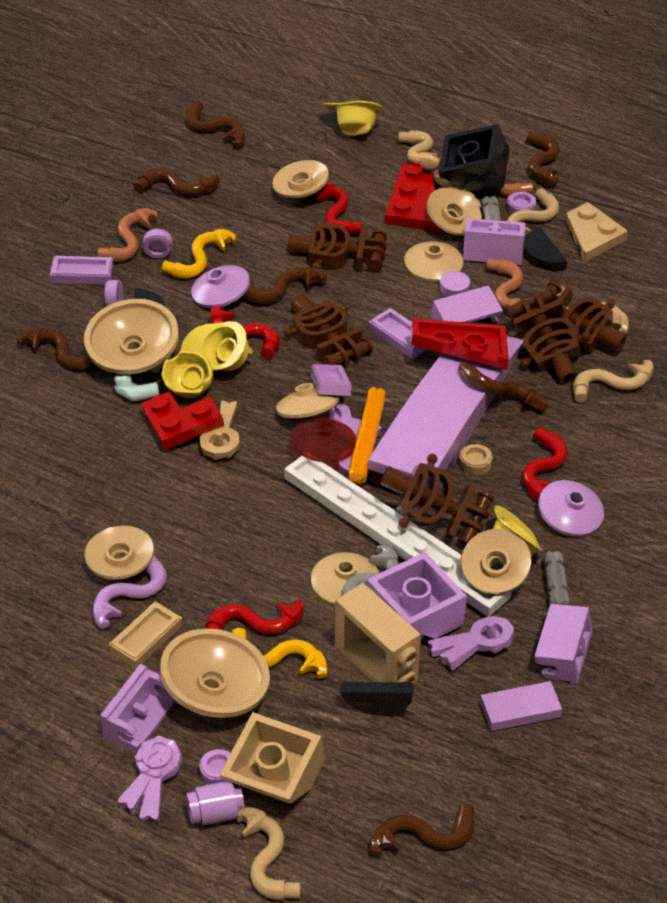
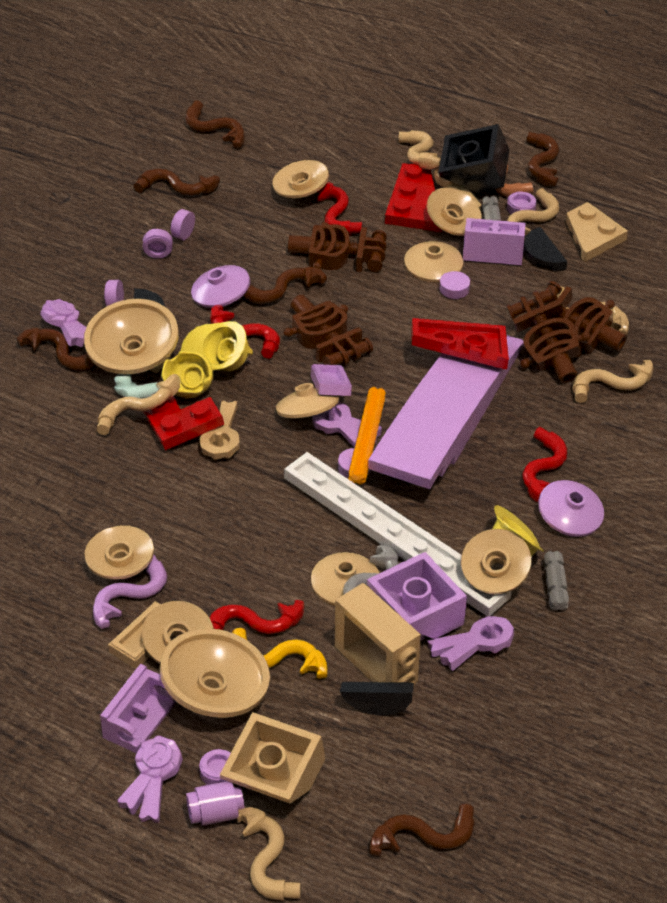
(66, 317): none -> lavender piece
(81, 270): lavender tile -> none
(140, 217): nougat animal -> none
(166, 388): none -> tan animal
(168, 621): none -> tan dish
(182, 224): none -> lavender tile
(218, 237): yellow animal -> none
(323, 440): clear red dish -> none
(355, 116): light yellow piece -> none
(396, 331): lavender tile -> none
(407, 487): reddish brown torso -> none
(467, 307): lavender hinge -> none
(475, 377): reddish brown animal -> none
(475, 459): tan tile -> none
(510, 269): nougat animal -> none
(520, 706): lavender tile -> none
(564, 642): lavender hinge -> none

